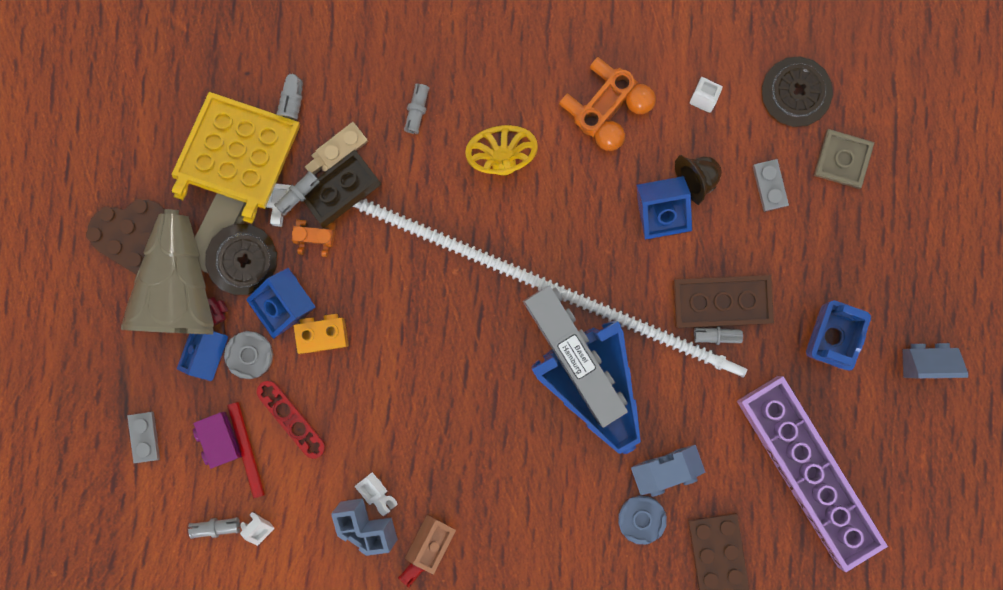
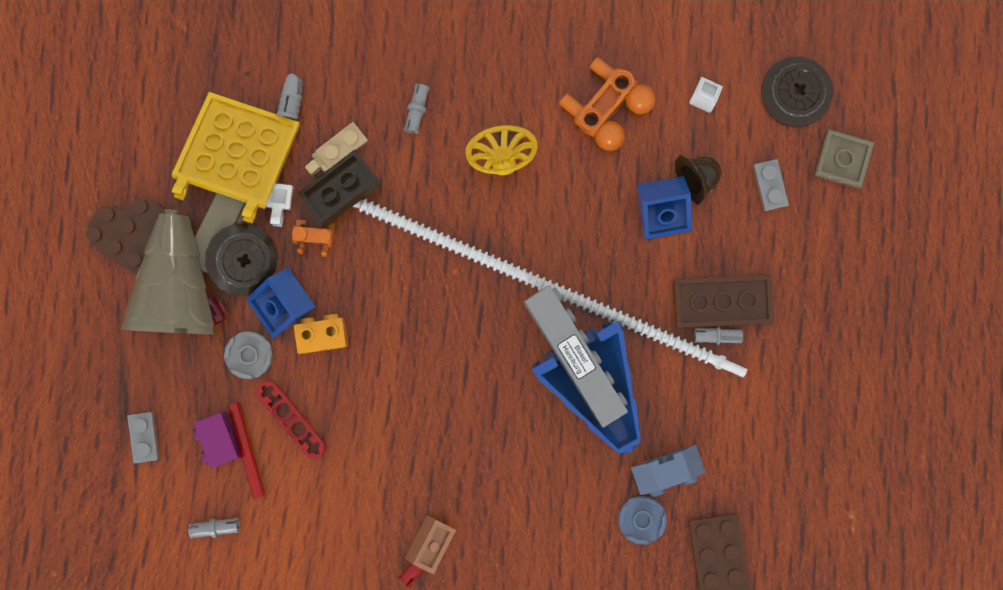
(202, 355): blue panel -> none
(256, 530): white tile -> none
(297, 193): light grey pin -> none
(354, 525): sand blue brick -> none
(373, 492): white plate -> none
(812, 474): lavender brick -> none
(852, 328): blue piece -> none
(933, 362): sand blue slope -> none

